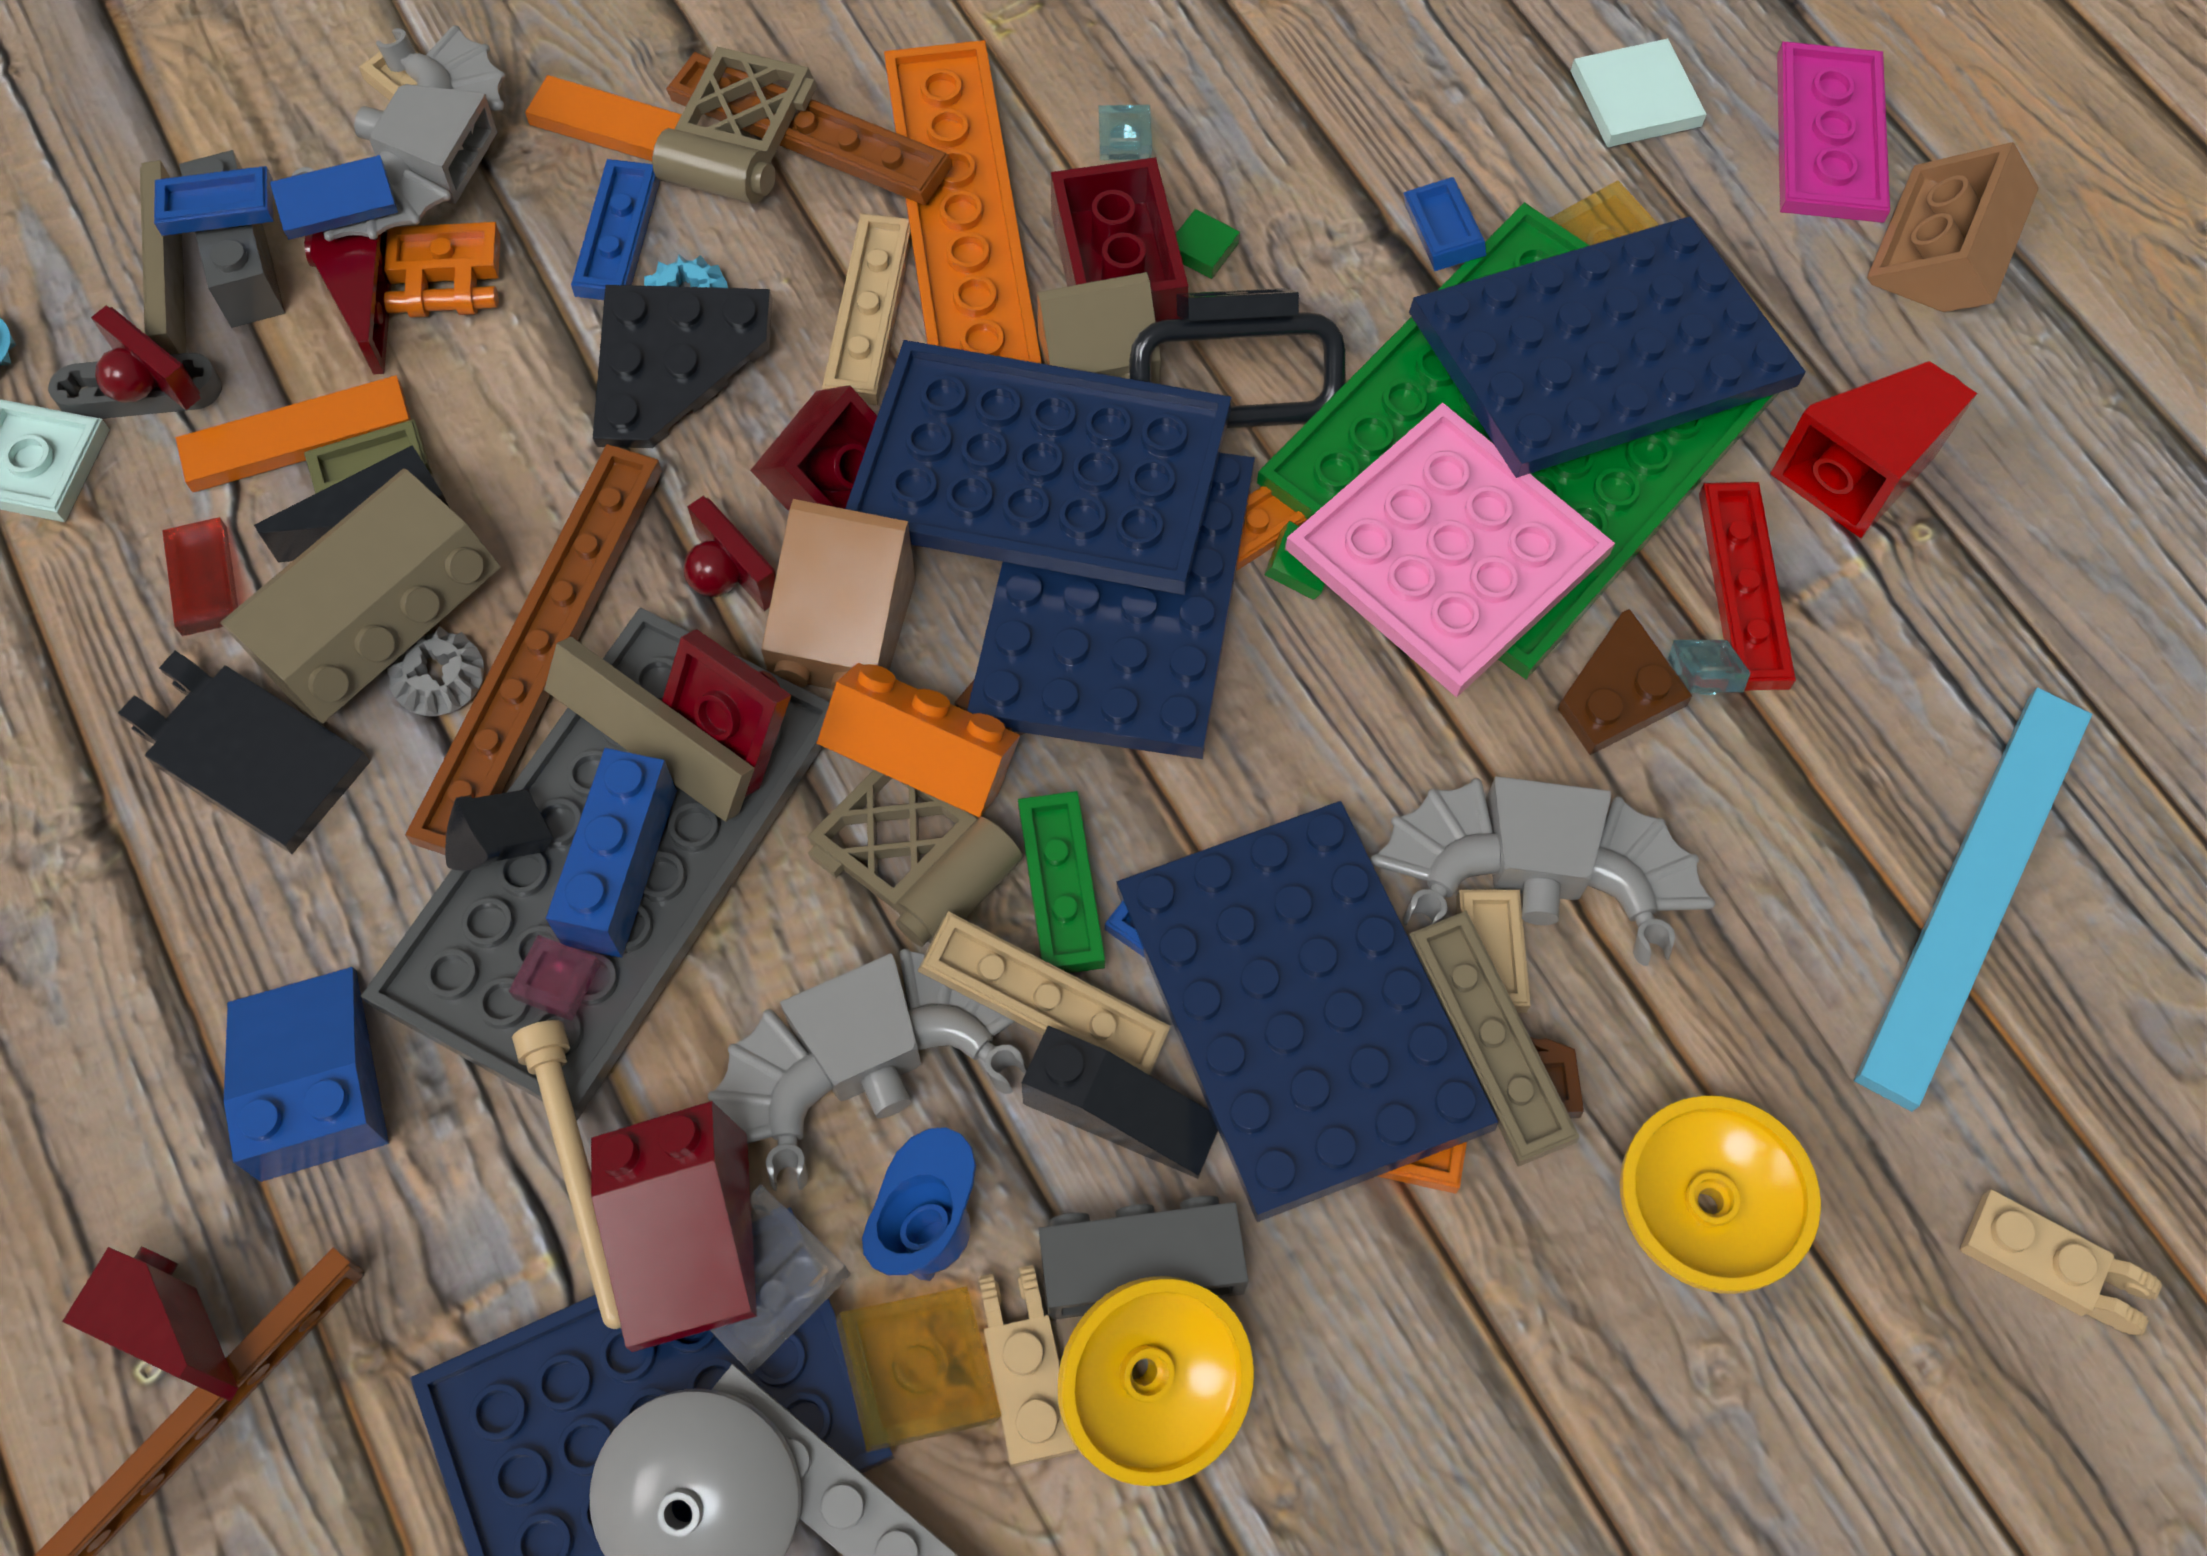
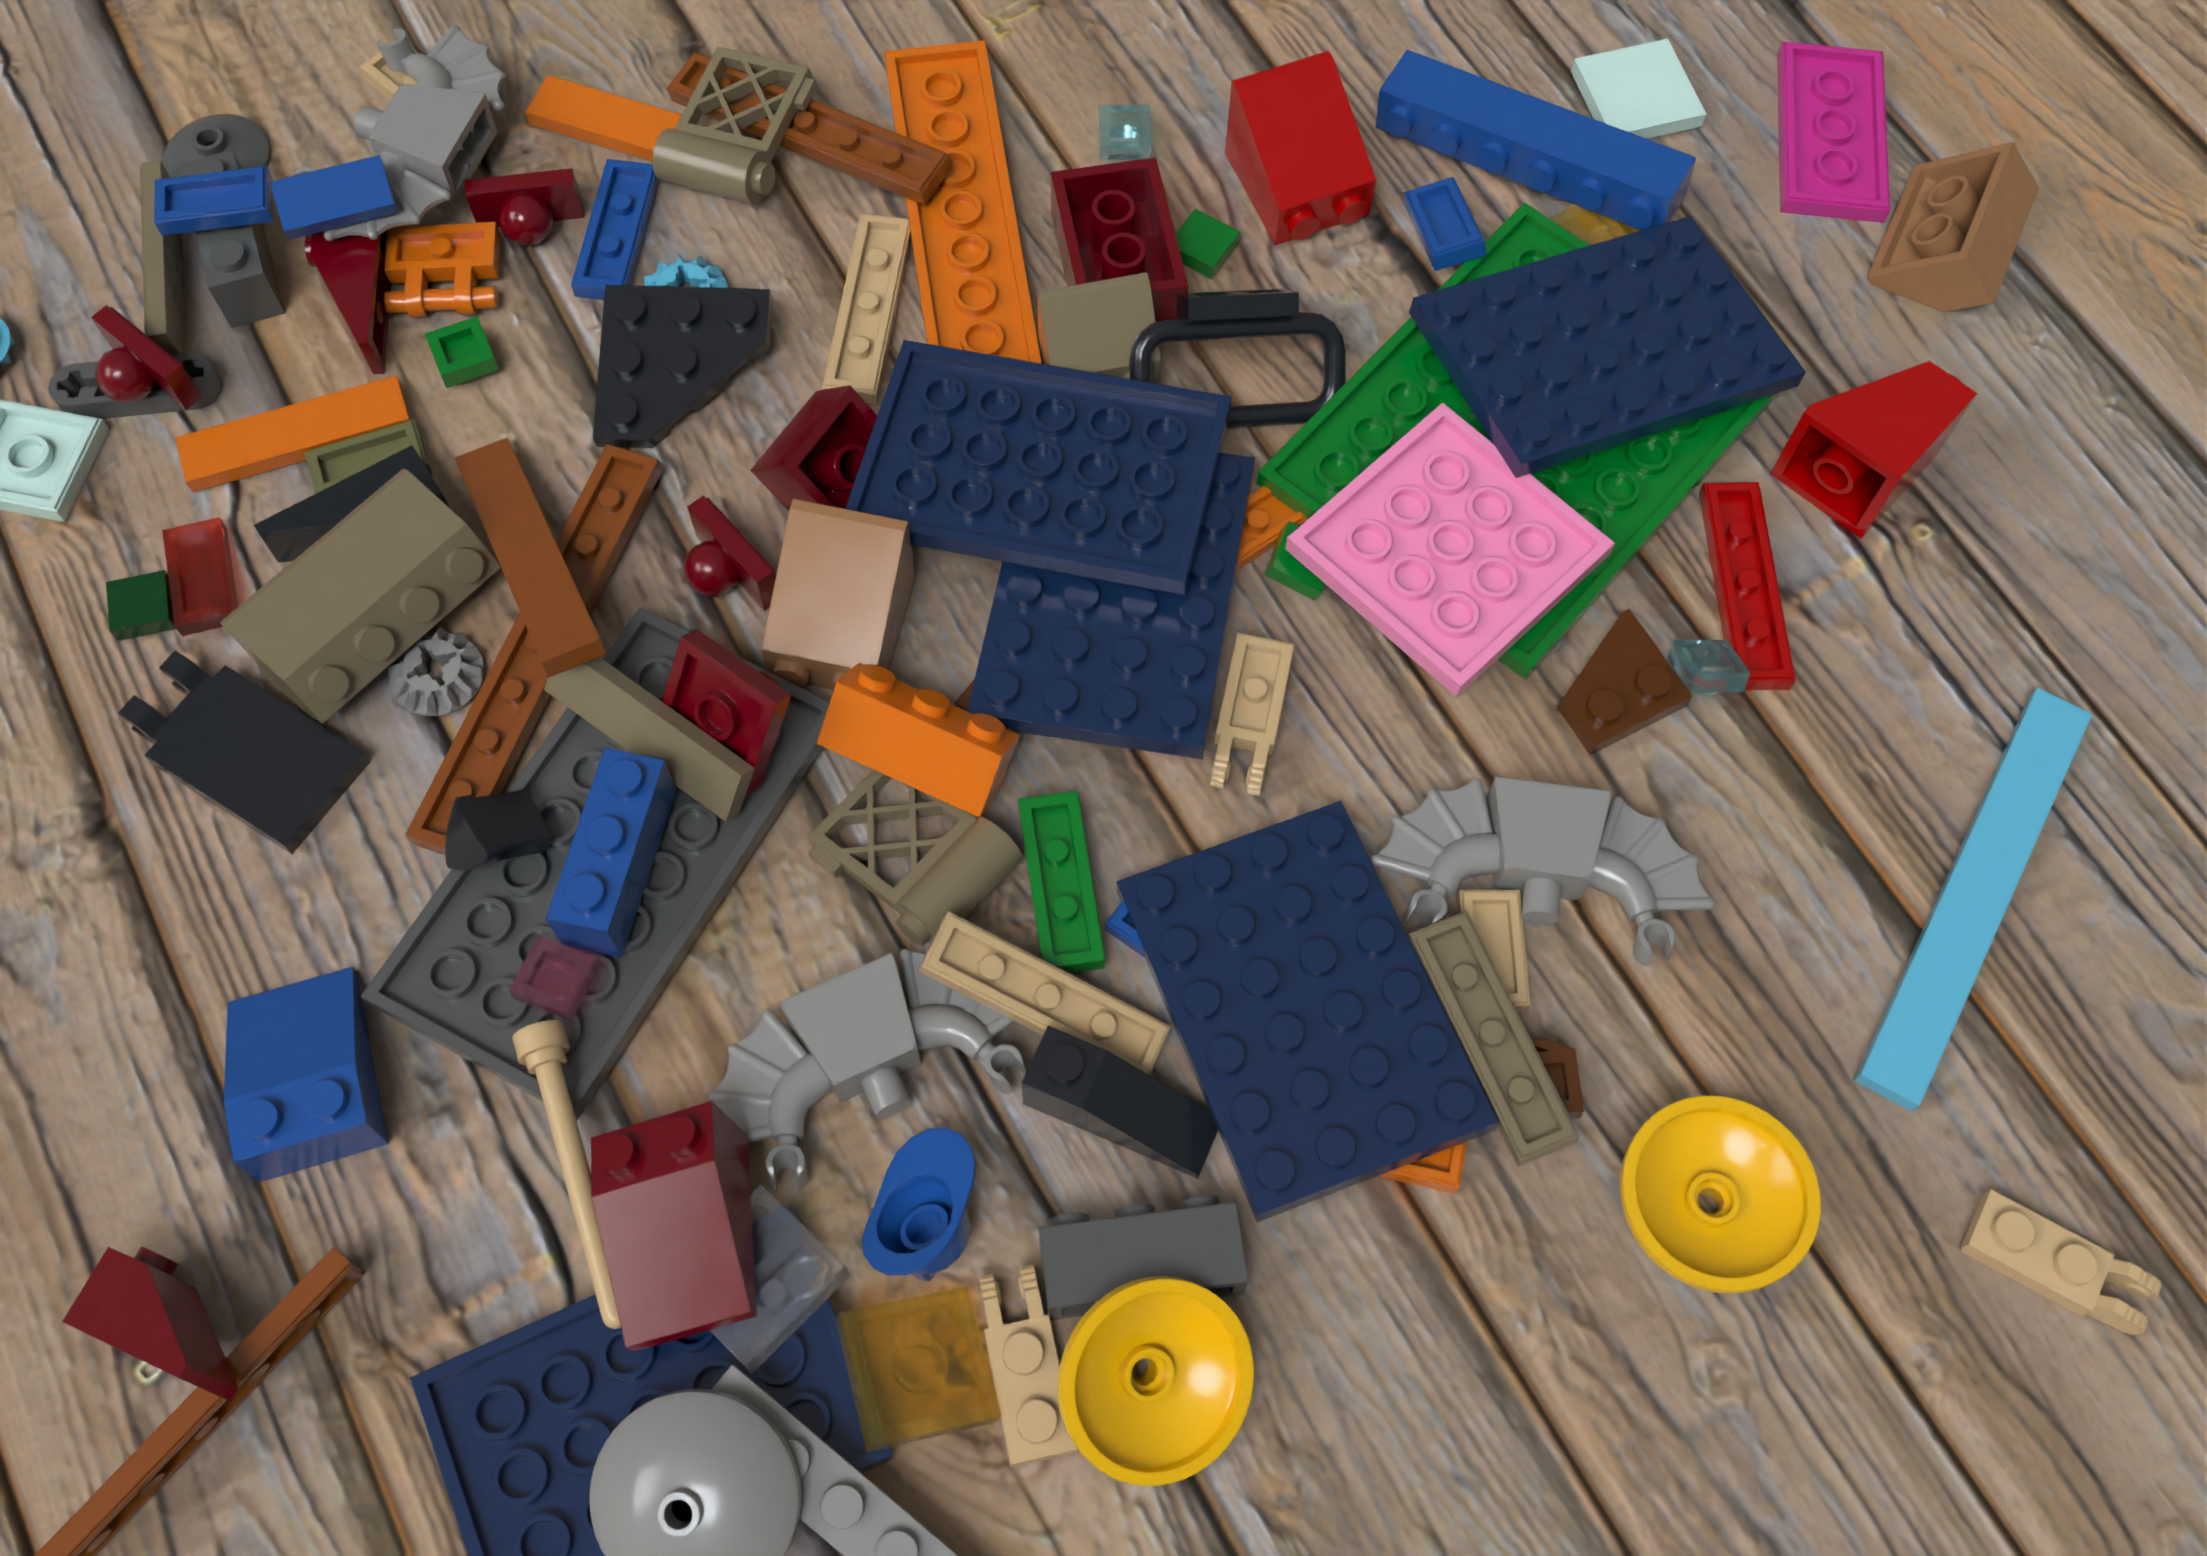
(139, 605): none -> dark green tile
(217, 135): none -> dark grey dish
(461, 352): none -> green plate
(525, 202): none -> dark red tile
(530, 558): none -> dark orange tile
(1251, 706): none -> tan hinge
(1299, 148): none -> red slope
(1533, 142): none -> blue brick

